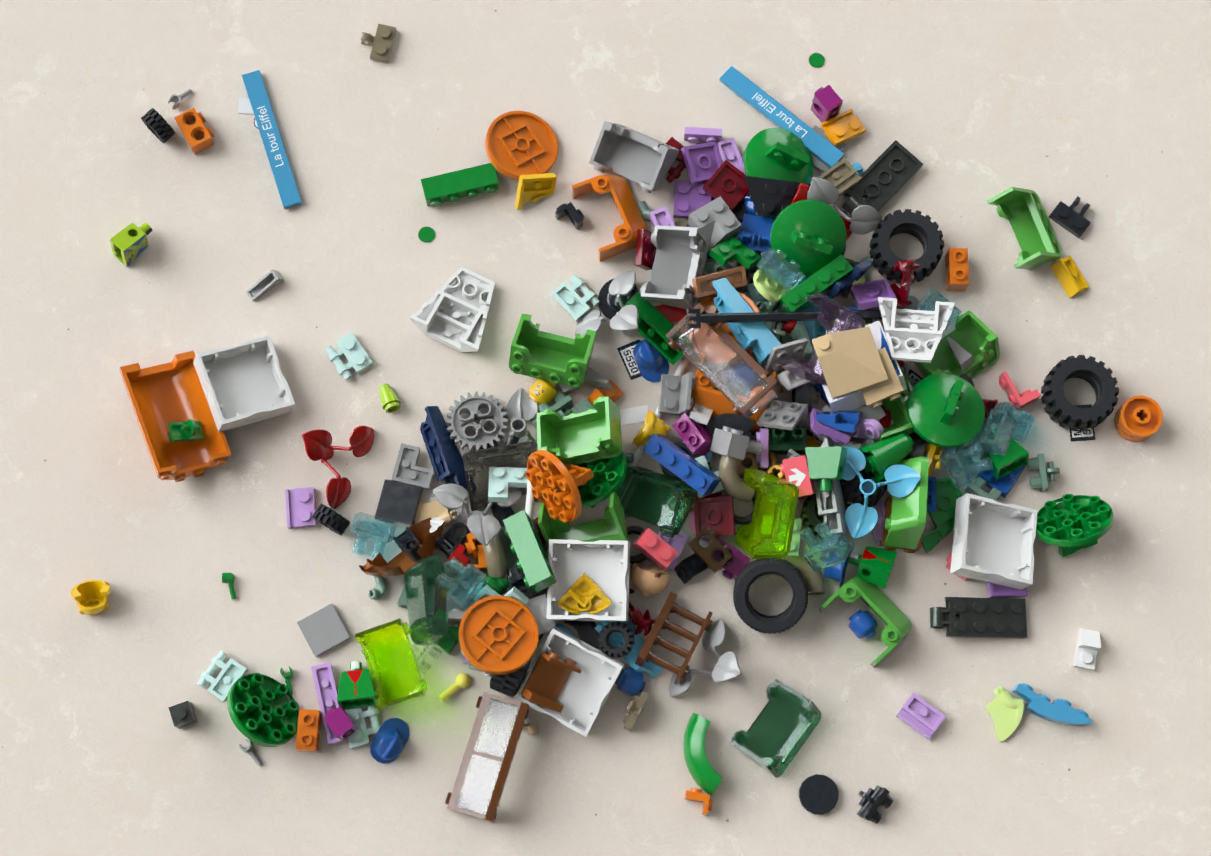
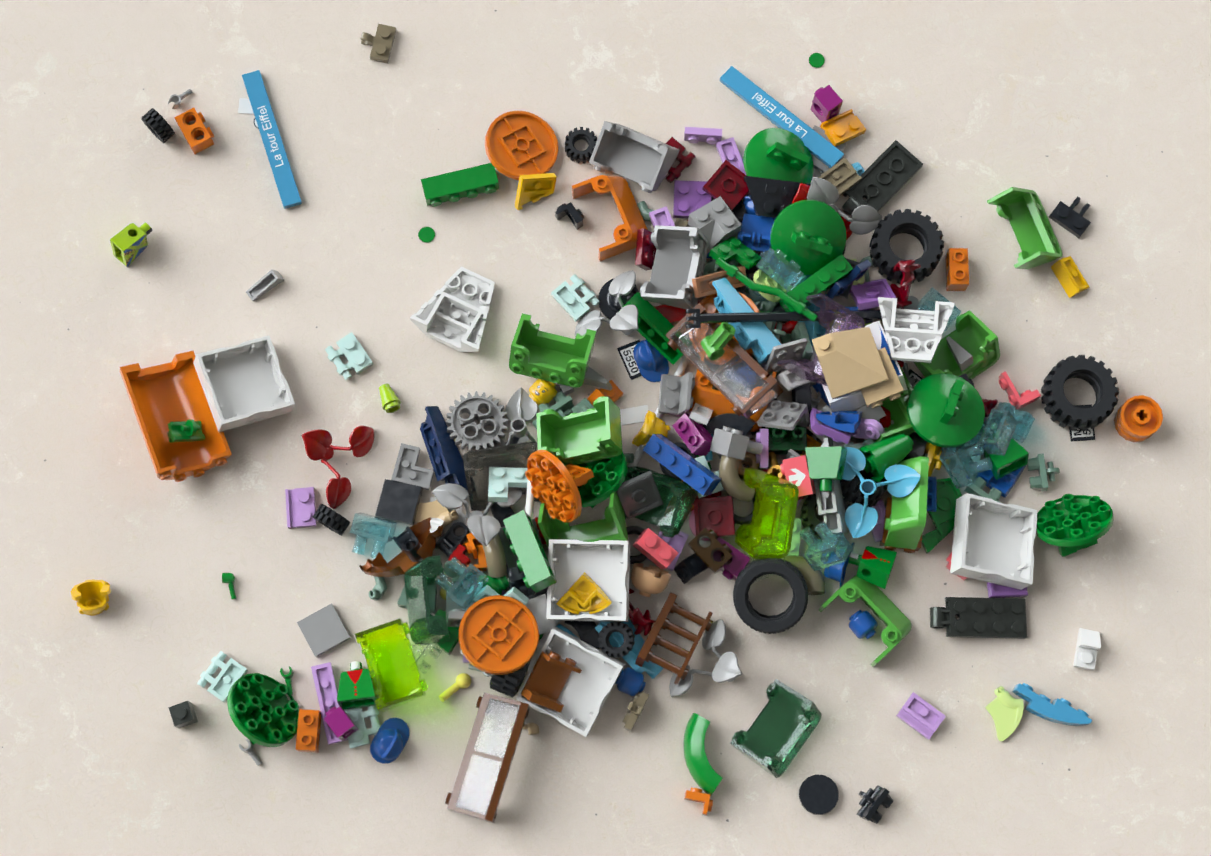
(570, 140): none -> black tyre
(639, 495): none -> dark grey tile
(701, 161): medium lavender plate -> none
(714, 343): none -> bright green piece
(799, 307): none -> green bar

